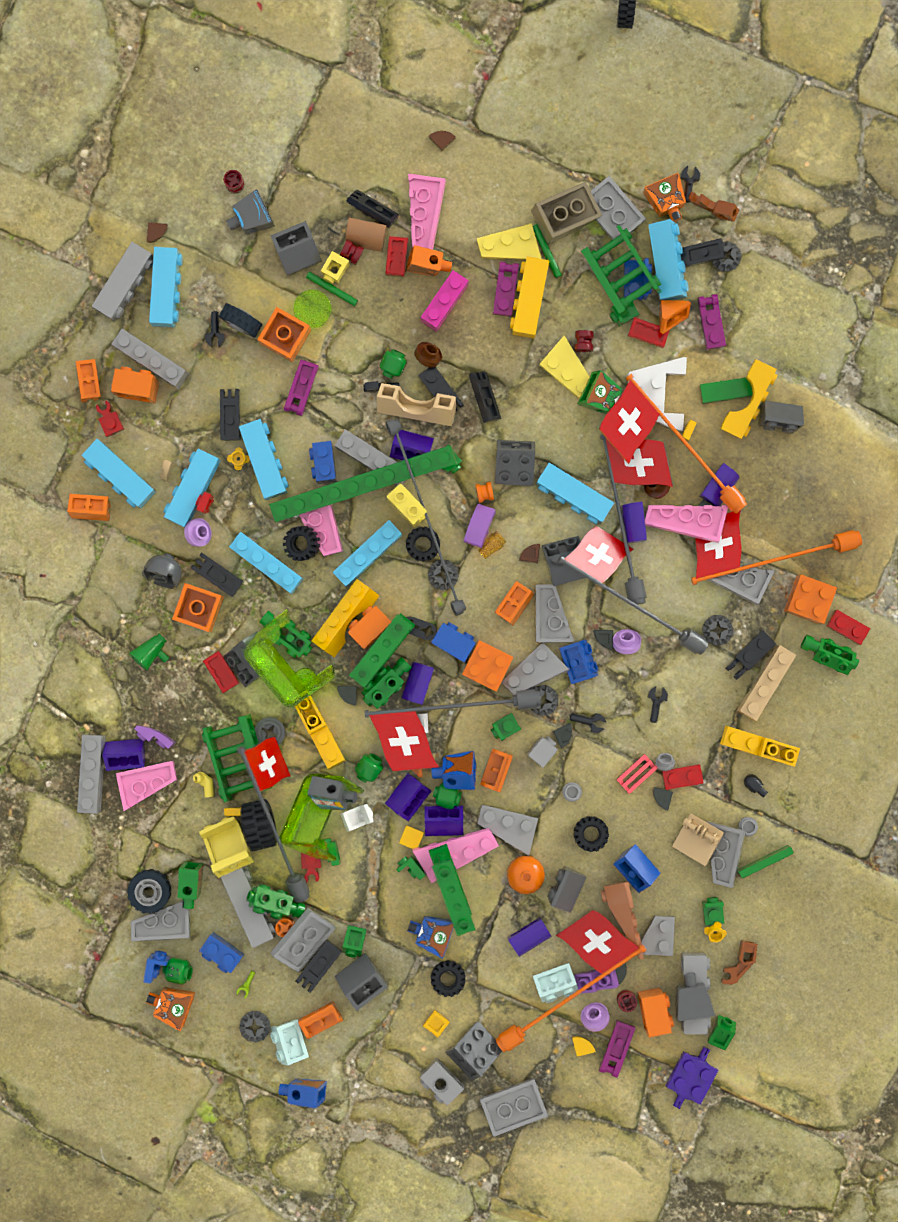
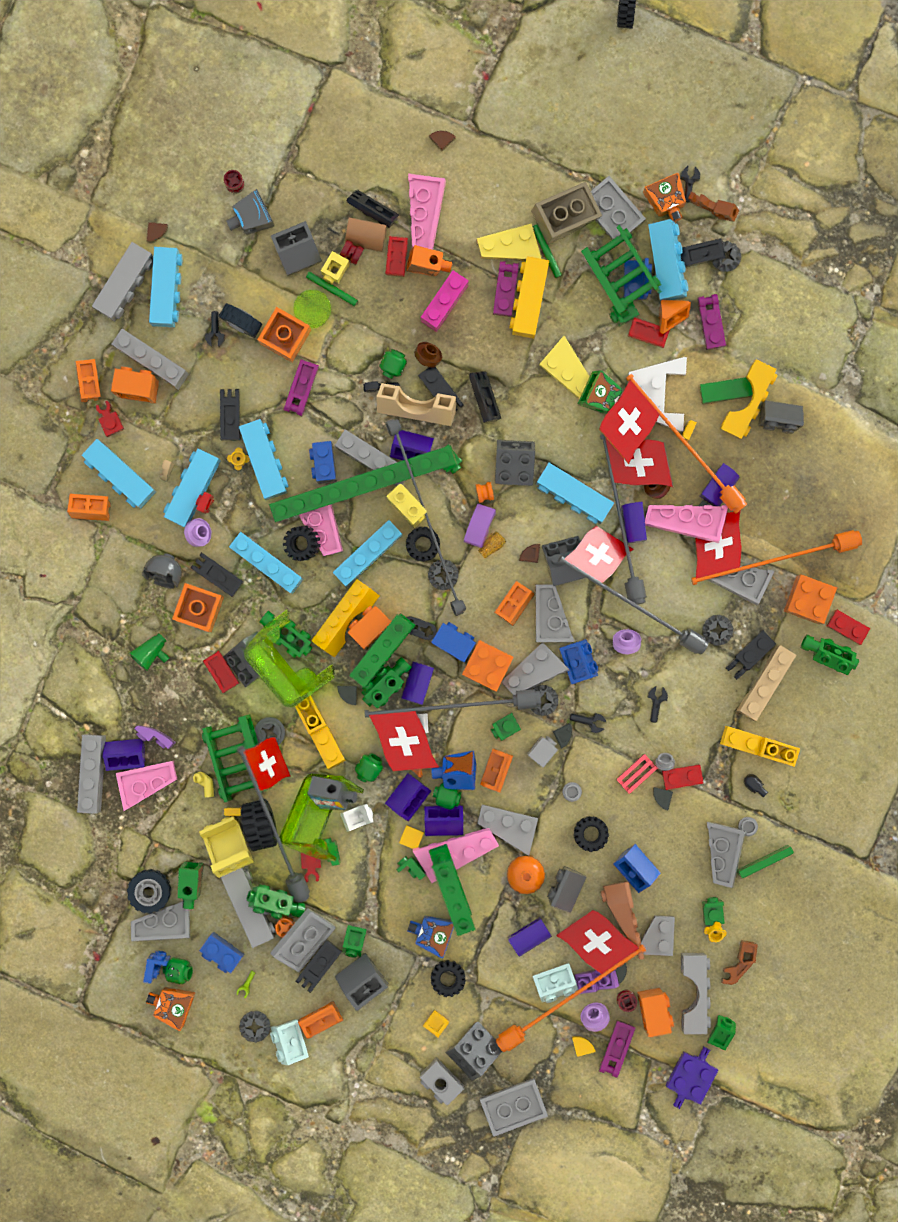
(304, 1092): blue torso -> none
(584, 341): dark red wheel -> none
(604, 638): pearl dark grey tile -> none
(692, 1000): dark grey torso -> none
(698, 839): tan hinge -> none

